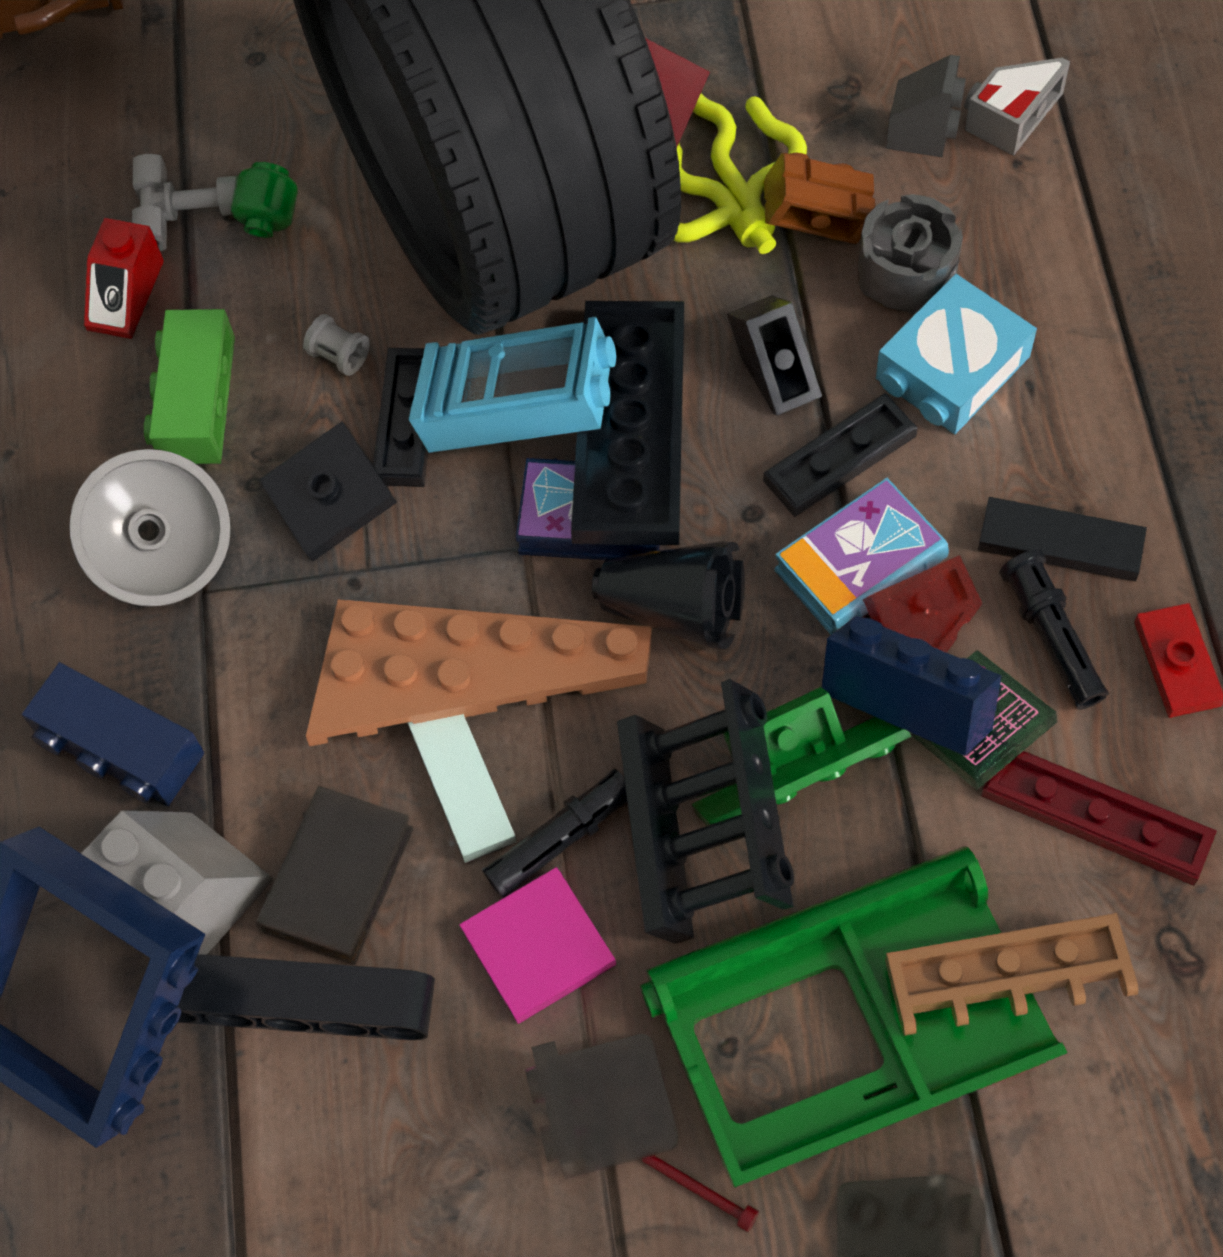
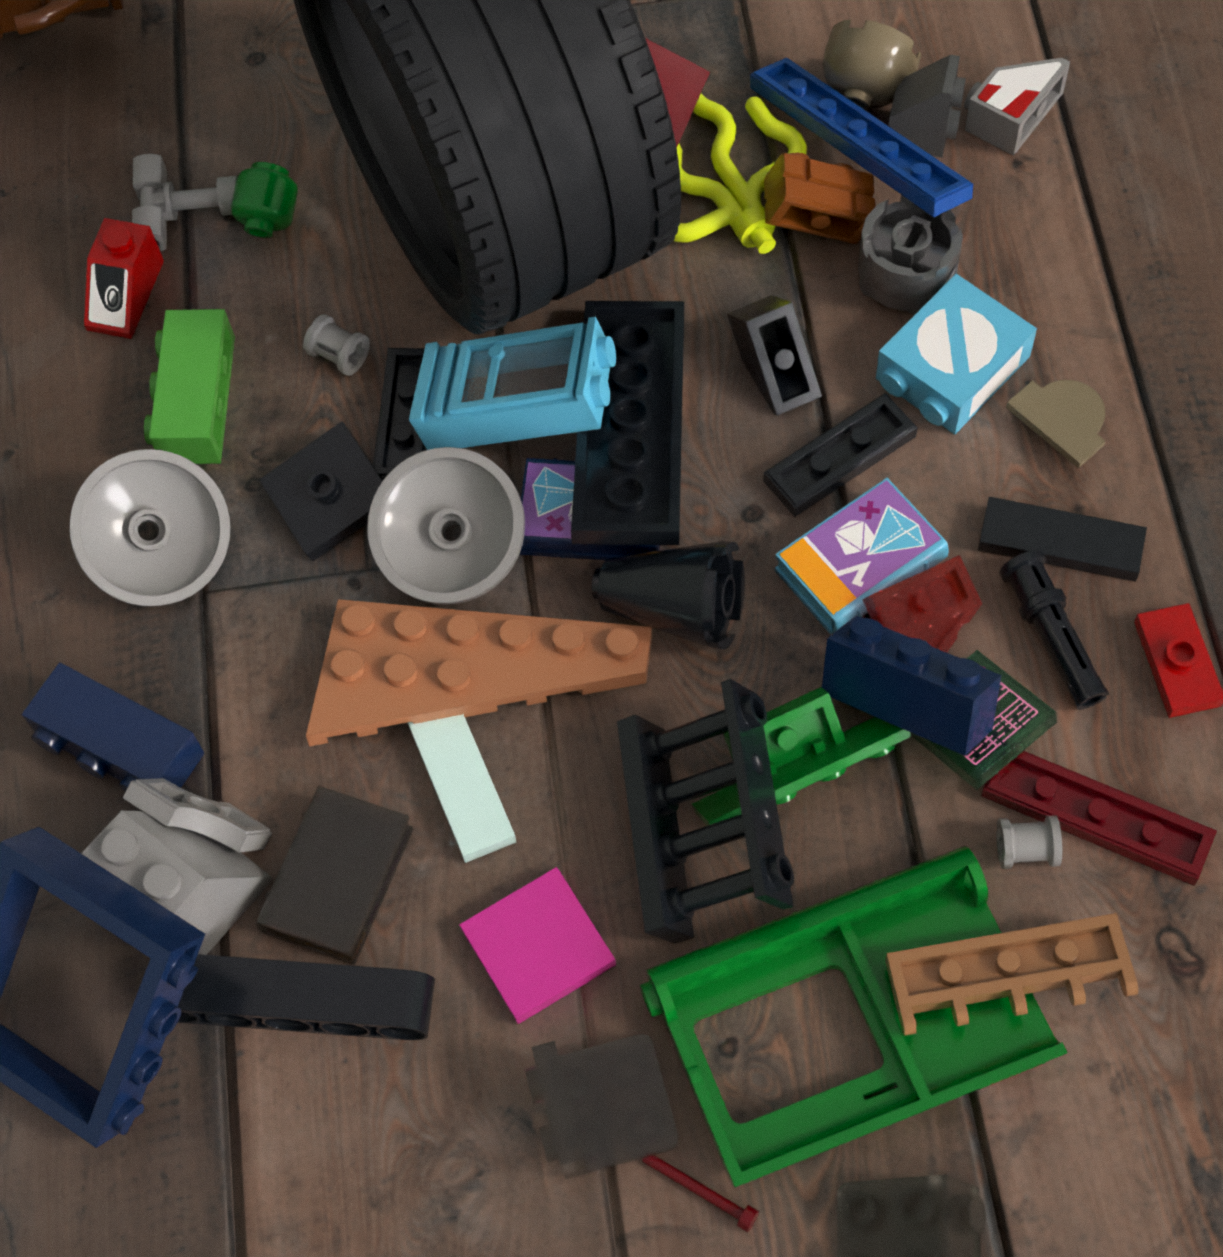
(192, 812): none -> light grey tile
(426, 498): none -> light grey dish
(558, 833): black pin -> none
(862, 137): none -> blue tile
(868, 62): none -> dark tan cylinder
(1029, 842): none -> light grey bush
(1063, 415): none -> dark tan piece

